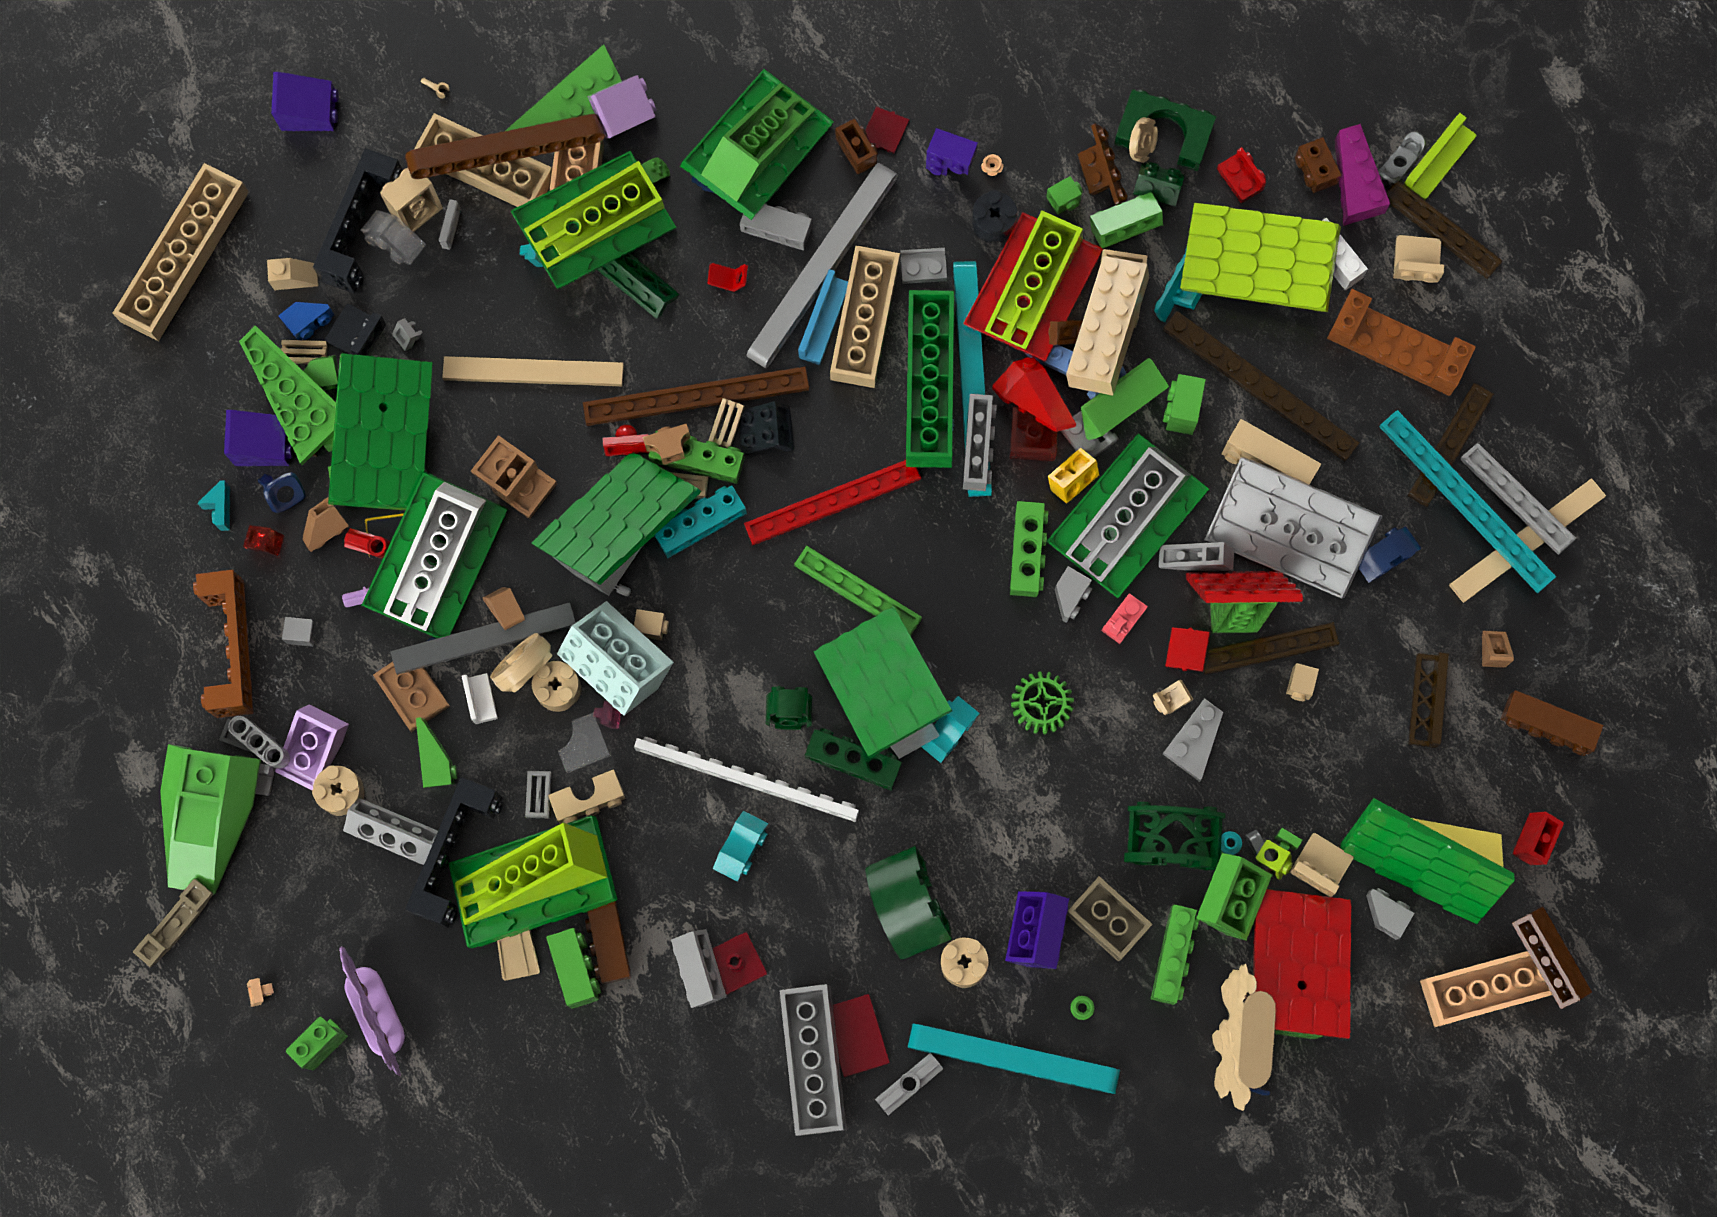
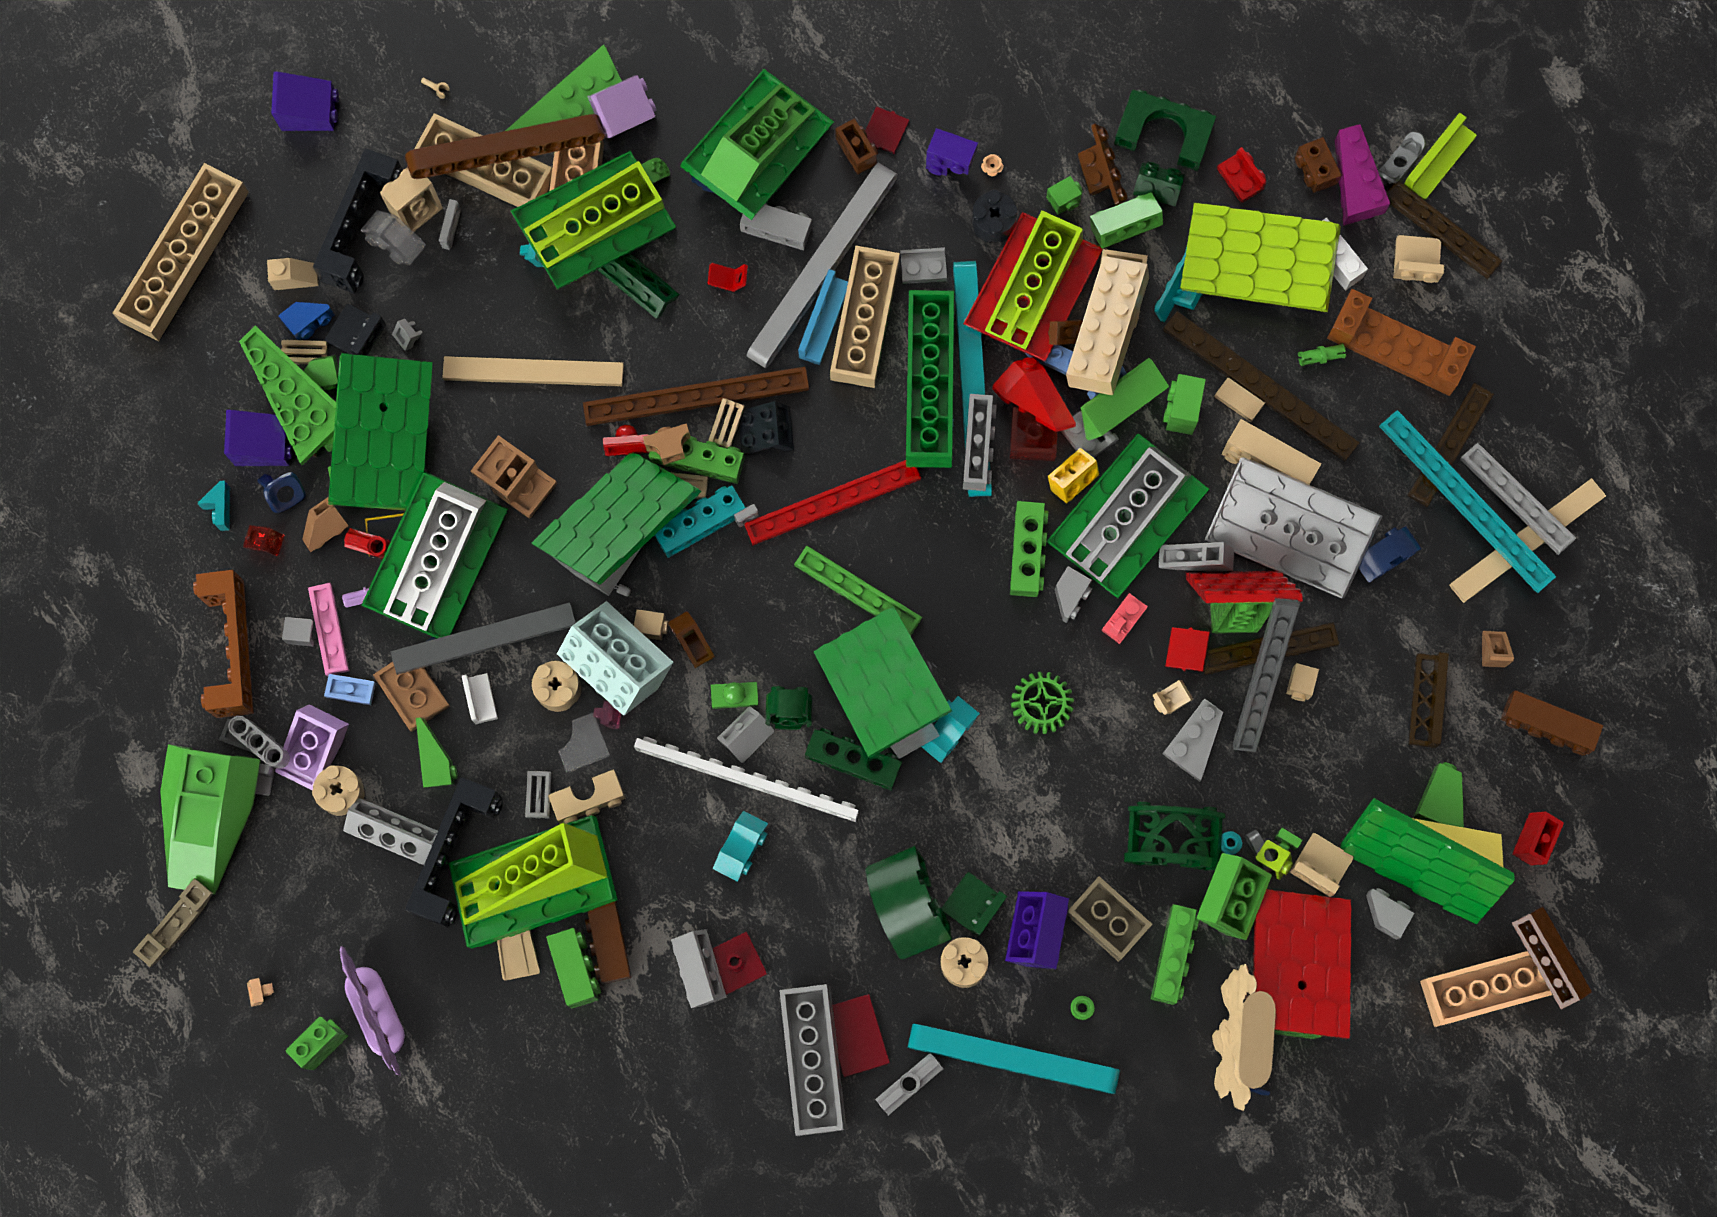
(328, 629): none -> bright pink tile
(350, 689): none -> light blue plate
(504, 607): medium nougat slope -> none
(521, 663): tan piece -> none
(691, 639): none -> reddish brown slope
(734, 695): none -> bright green tile
(745, 734): none -> light grey panel
(746, 515): none -> light grey tile
(973, 904): none -> dark green bracket
(1143, 139): tan tile -> none
(1239, 399): none -> tan tile
(1265, 674): none -> dark grey tile
(1322, 354): none -> bright green pin
(1443, 797): none -> bright green slope

